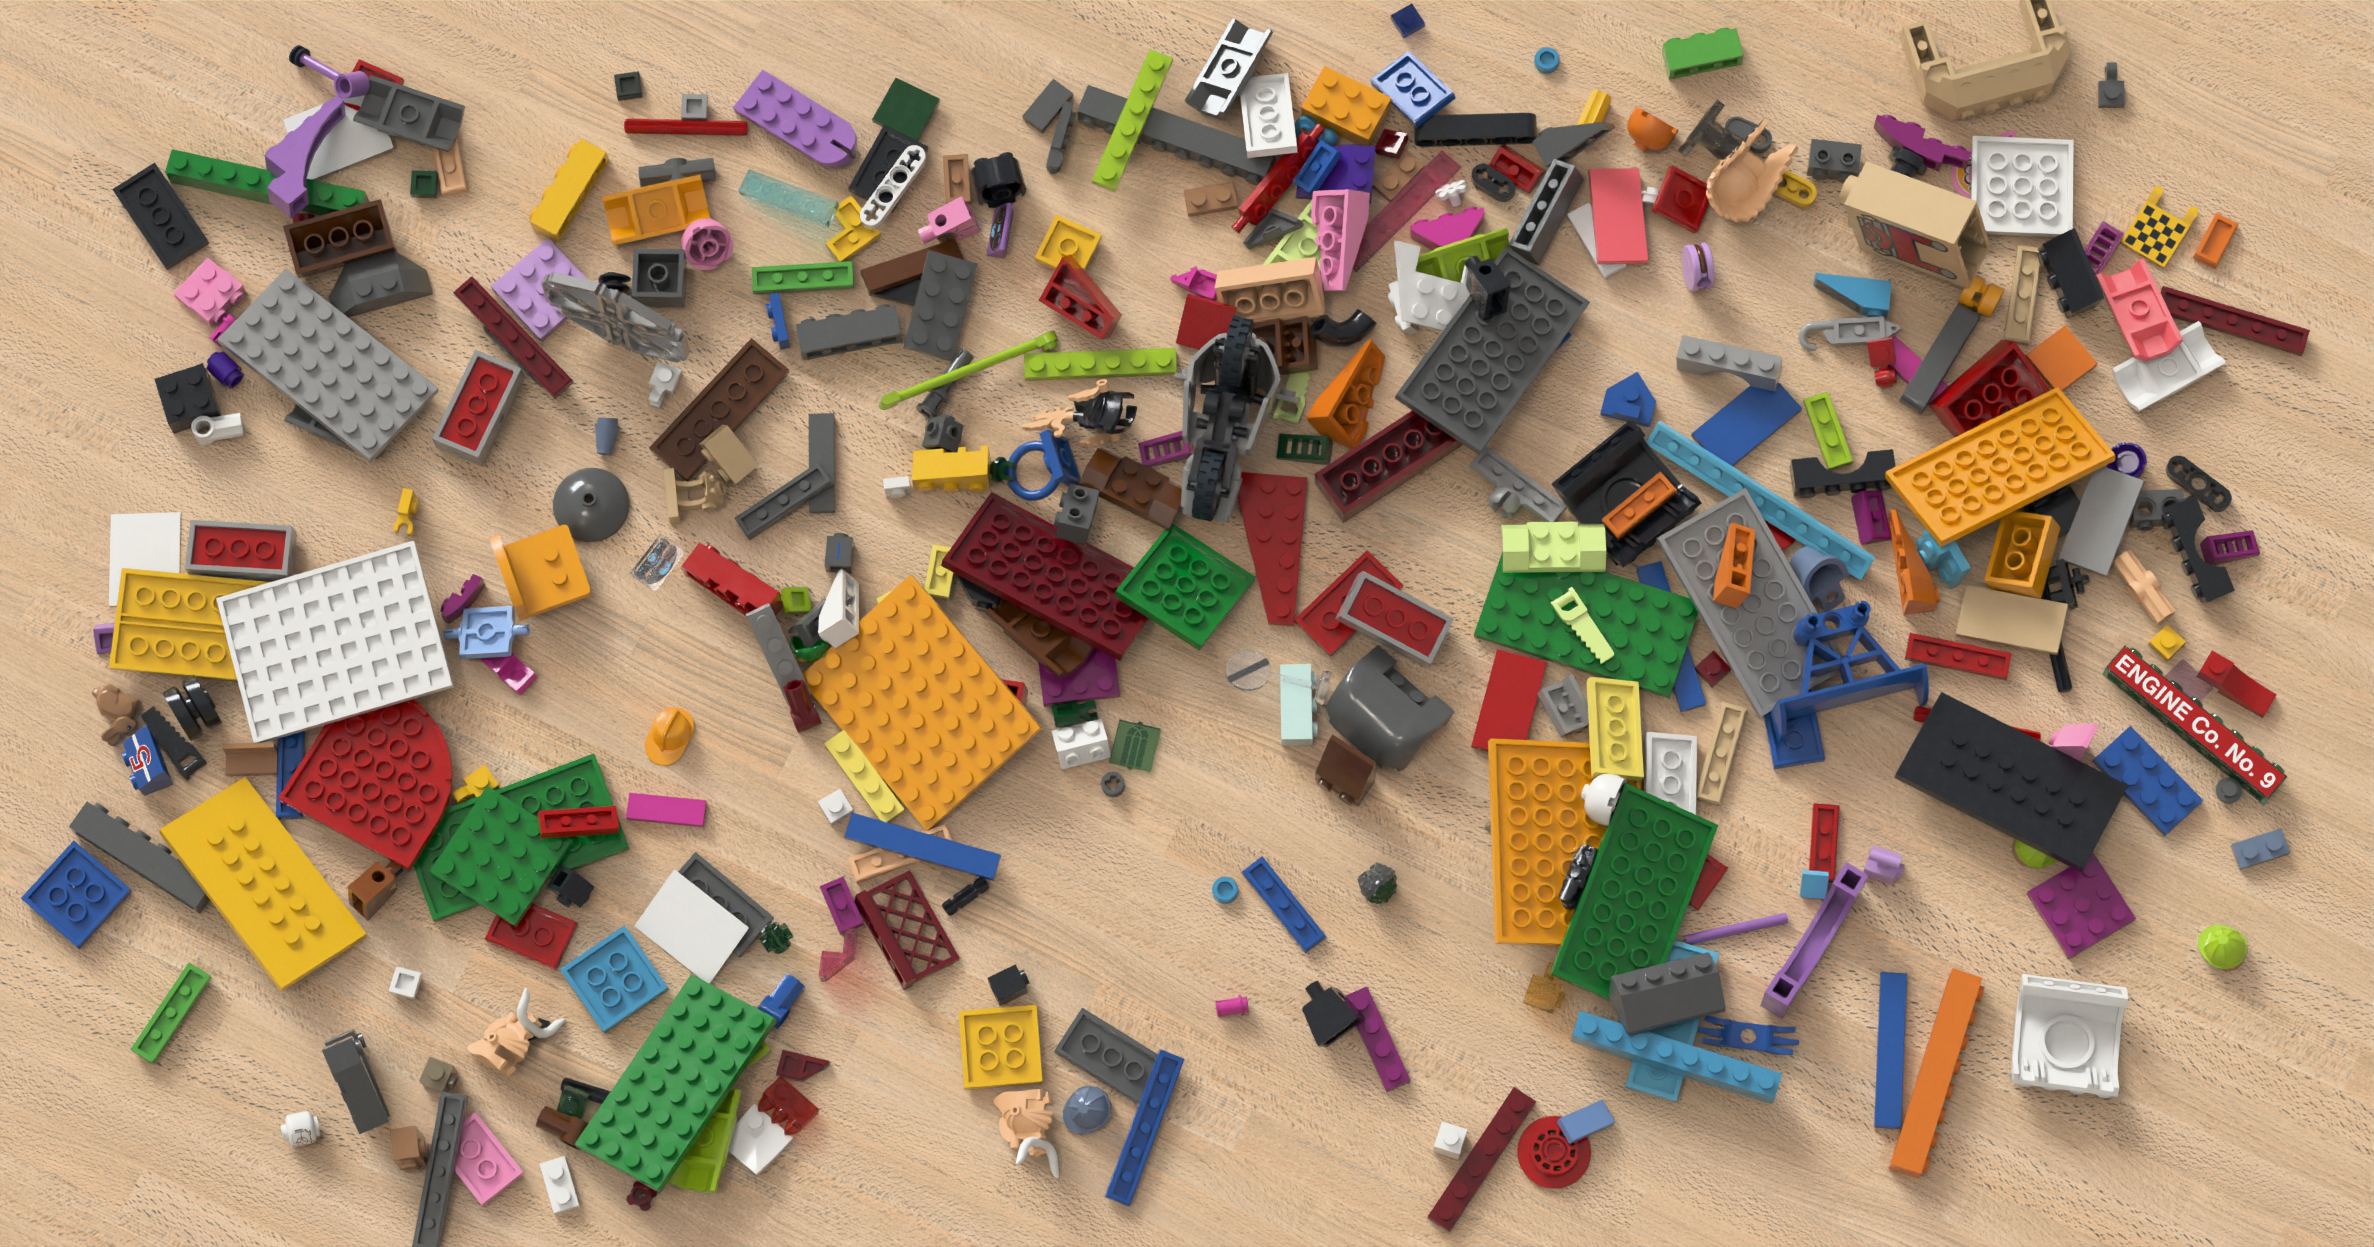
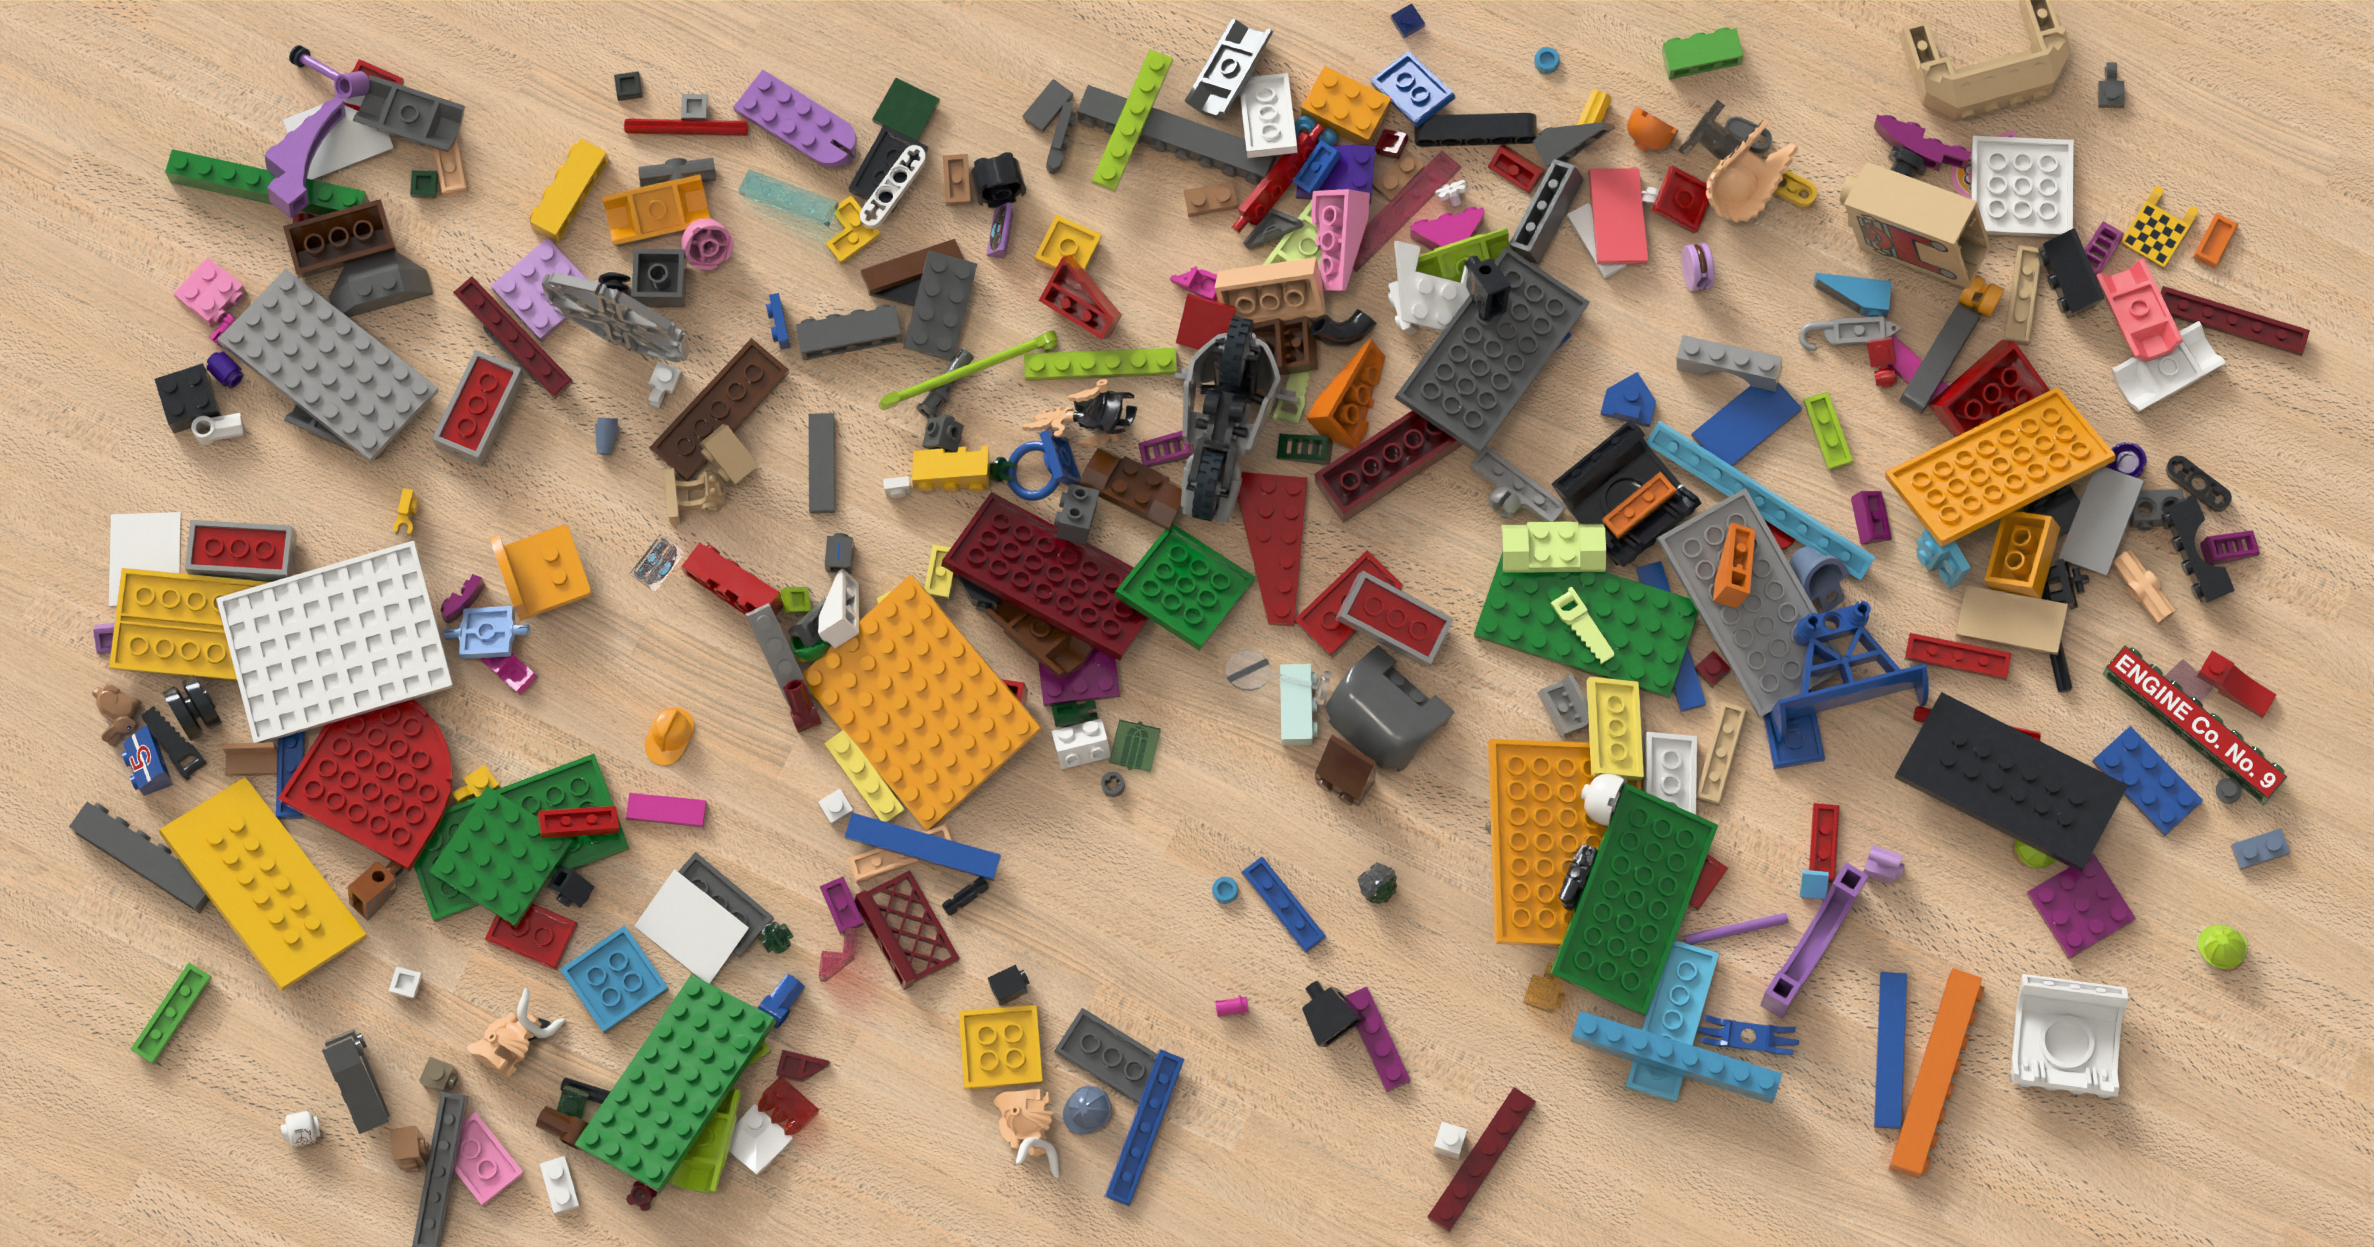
(76, 894): blue plate -> none
(160, 216): black plate -> none
(596, 519): dark grey dish -> none
(784, 500): dark grey tile -> none
(802, 277): bright green plate -> none
(950, 222): bright pink torso -> none
(1495, 178): black beam -> none
(1509, 699): red tile -> none
(1553, 1152): red wheel -> none
(1585, 1122): medium blue tile -> none
(1667, 993): dark grey slope -> none
(1812, 478): black arch -> none
(1833, 160): dark grey brick -> none
(1914, 580): orange wedge -> none
(2061, 359): orange tile -> none
(2074, 739): bright pink slope -> none
(2167, 642): yellow plate -> none

